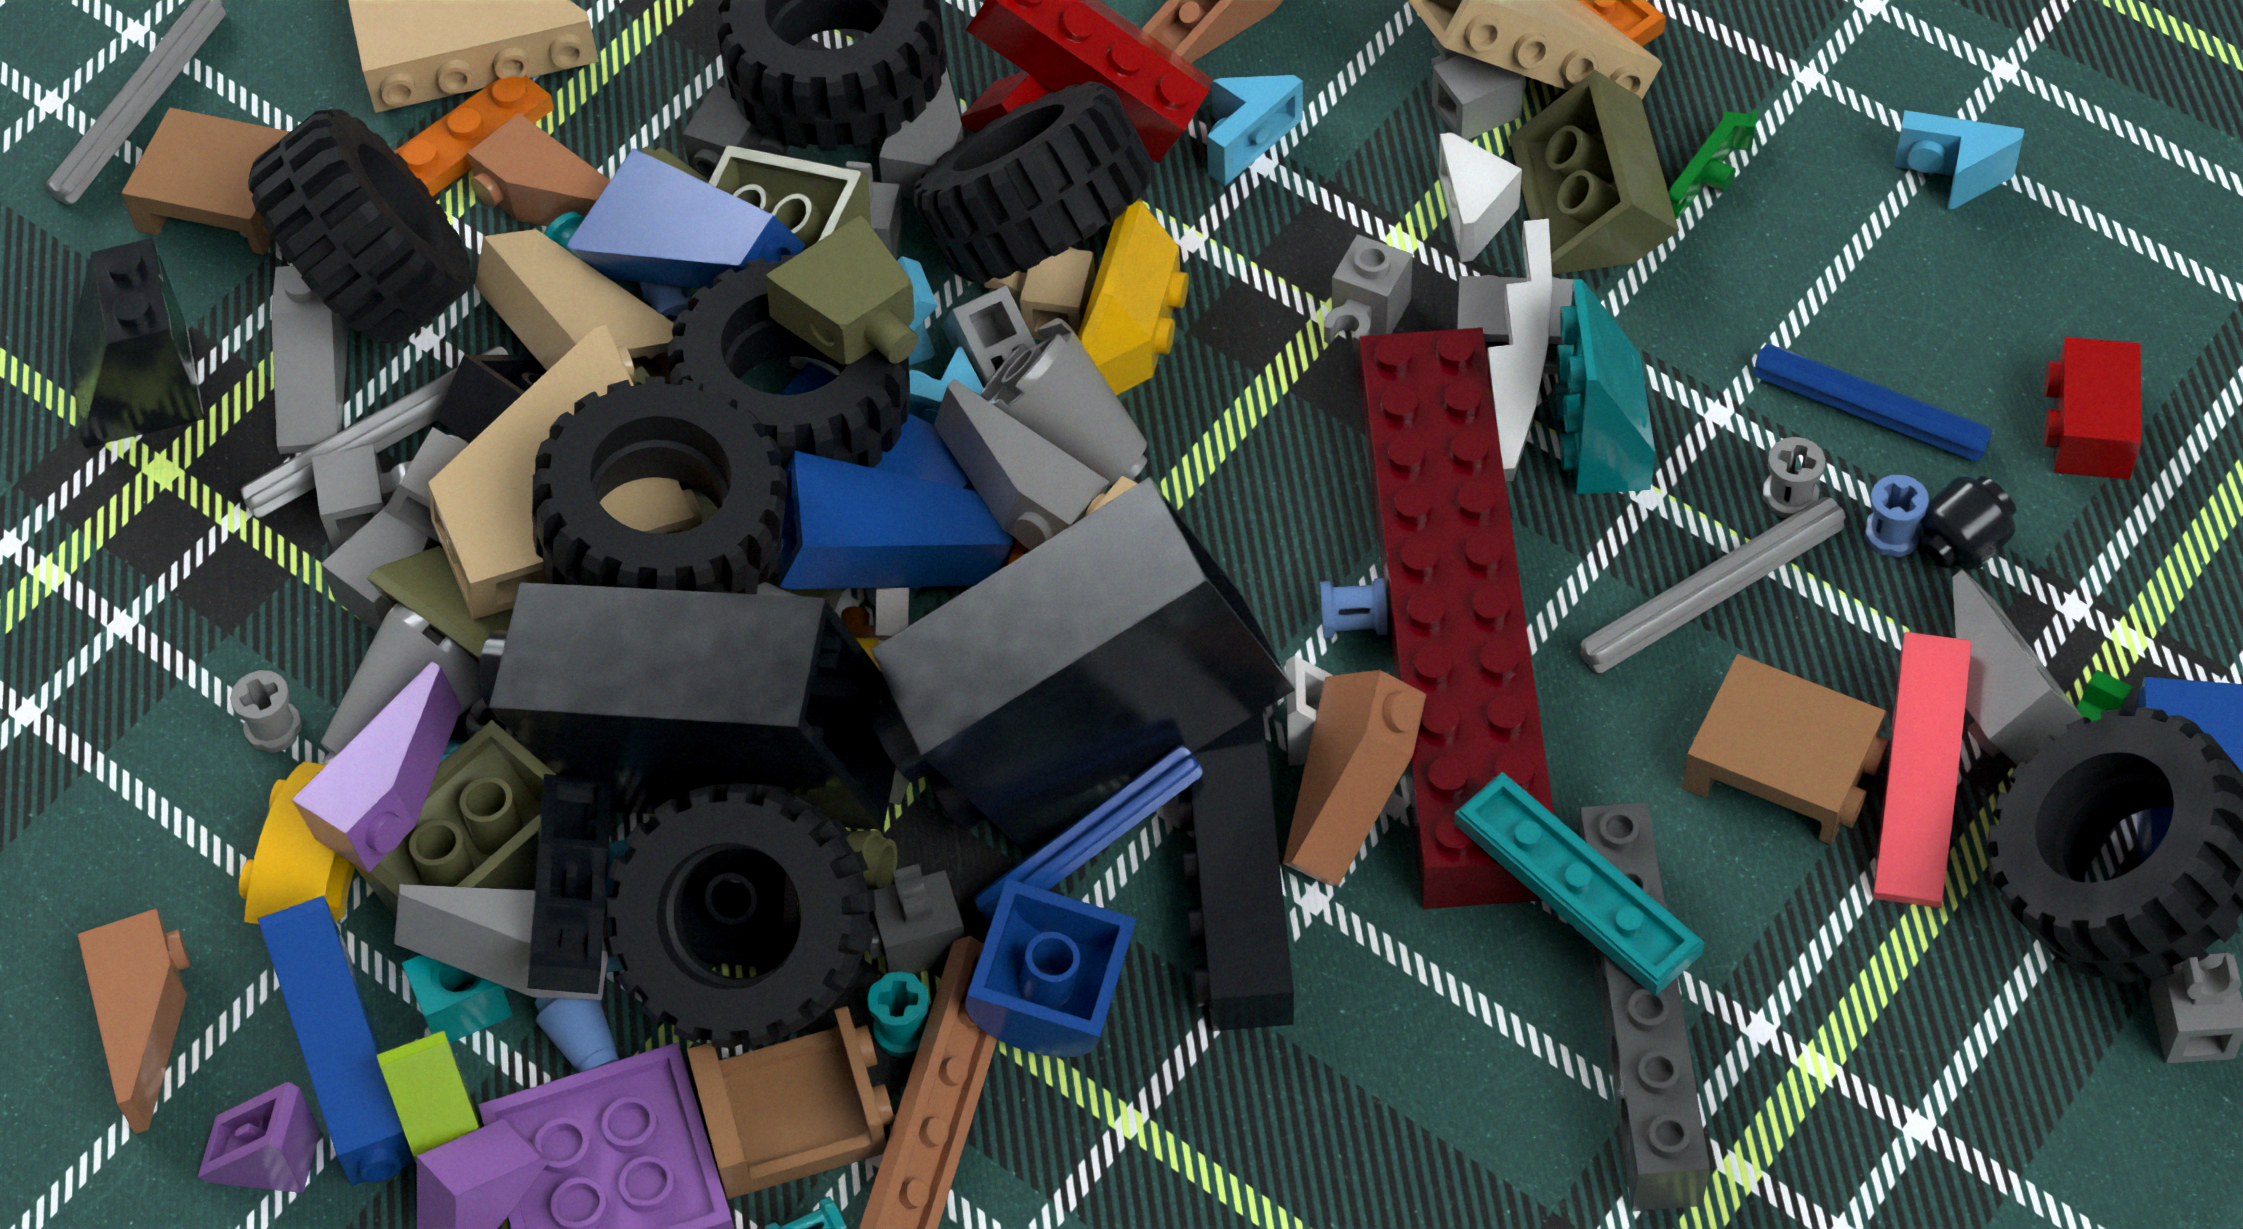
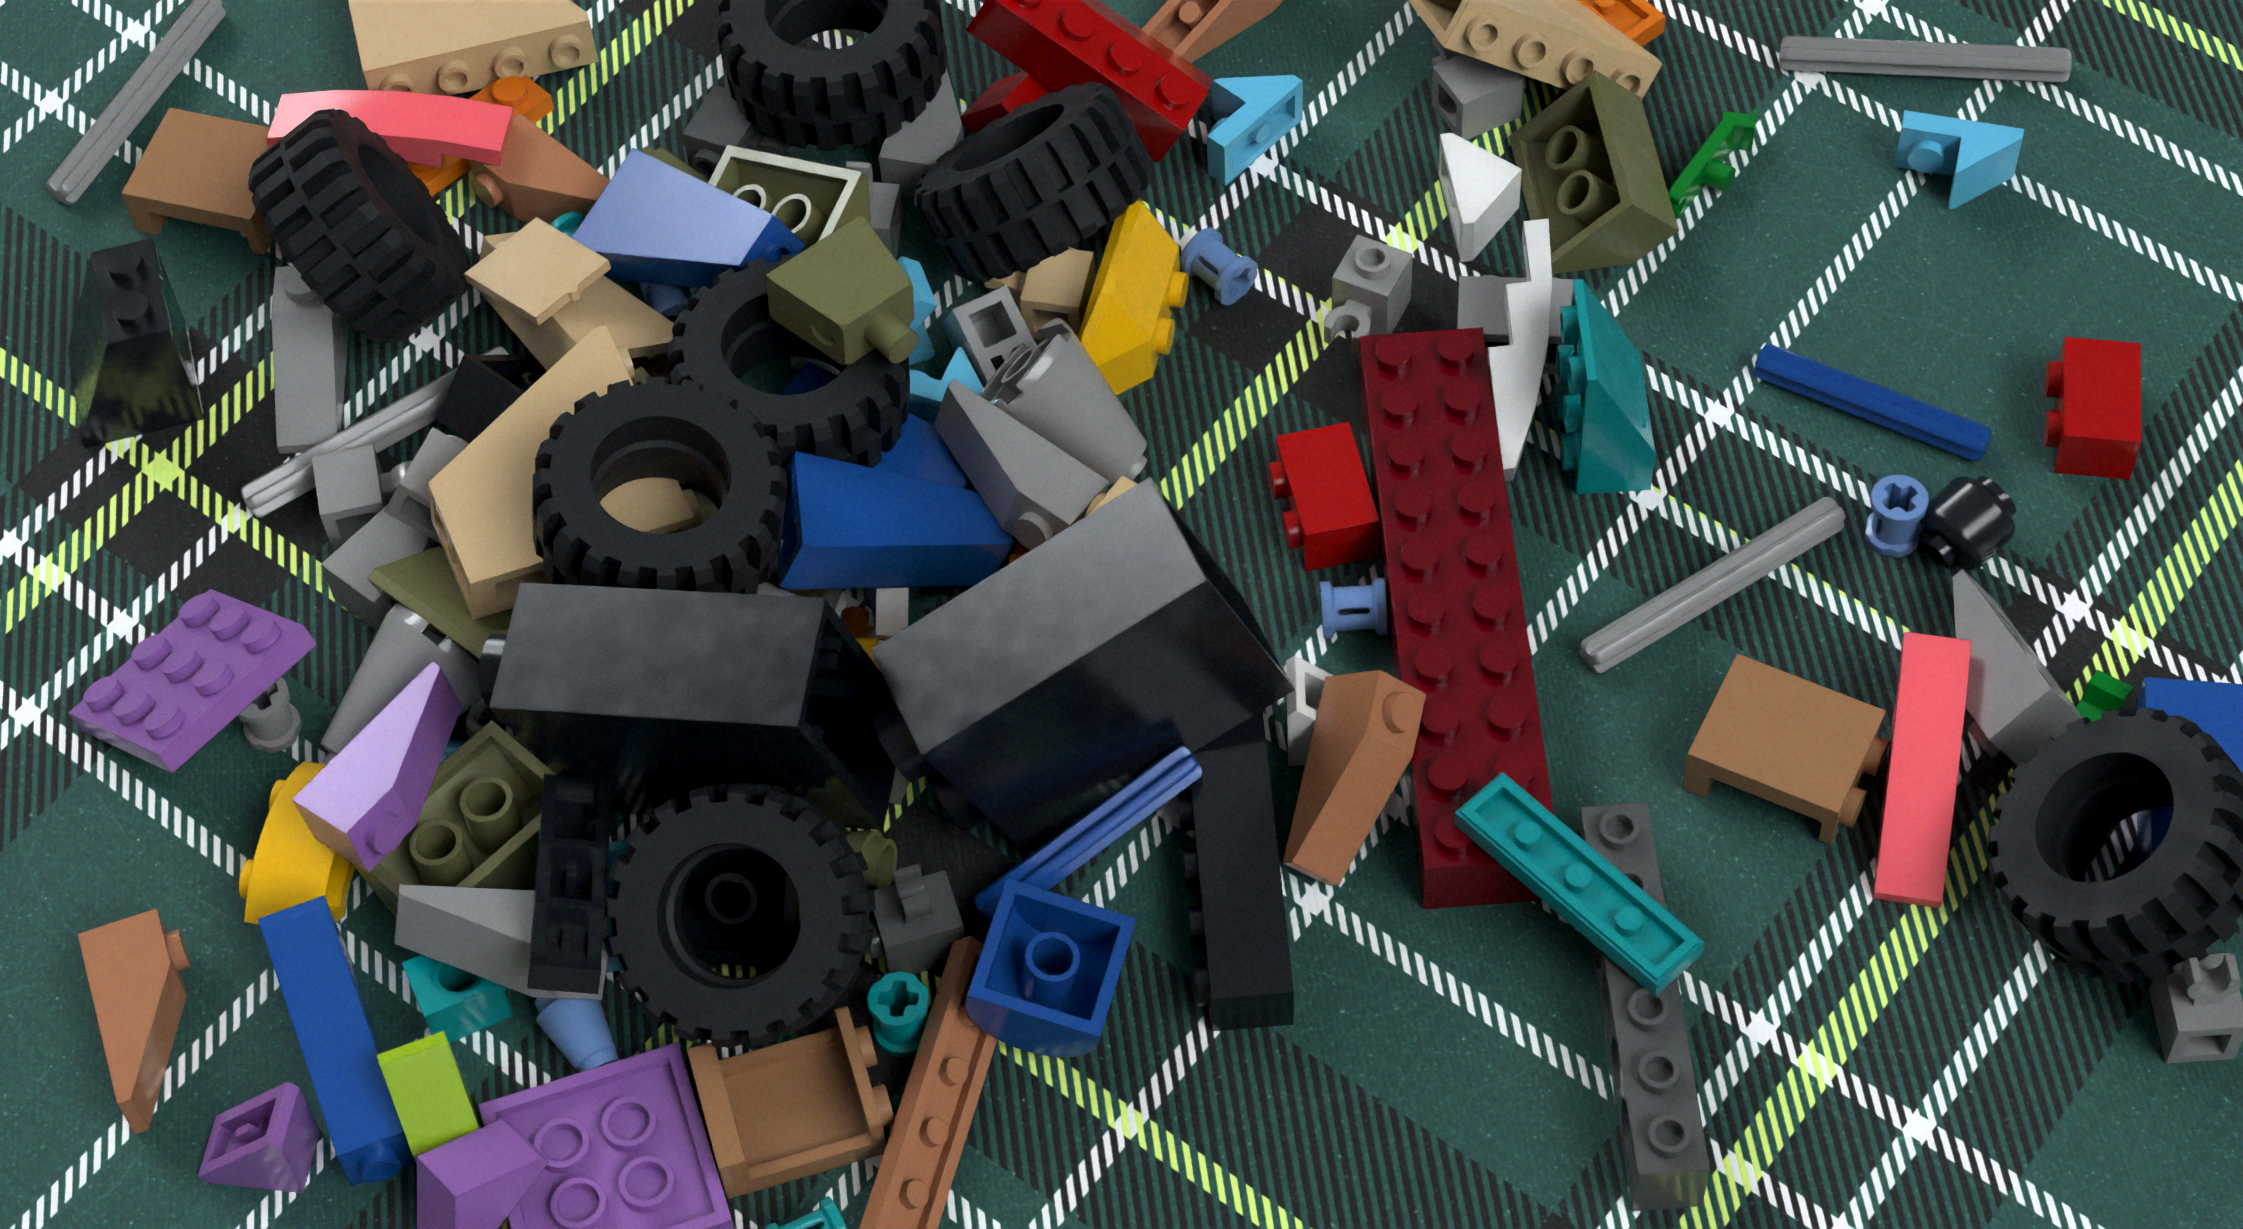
(191, 679): none -> medium lavender plate
(412, 124): none -> coral slope
(537, 271): none -> tan piece
(1218, 266): none -> medium blue bush
(1325, 497): none -> red brick
(1782, 467): light grey bush -> none
(1925, 59): none -> light grey axle

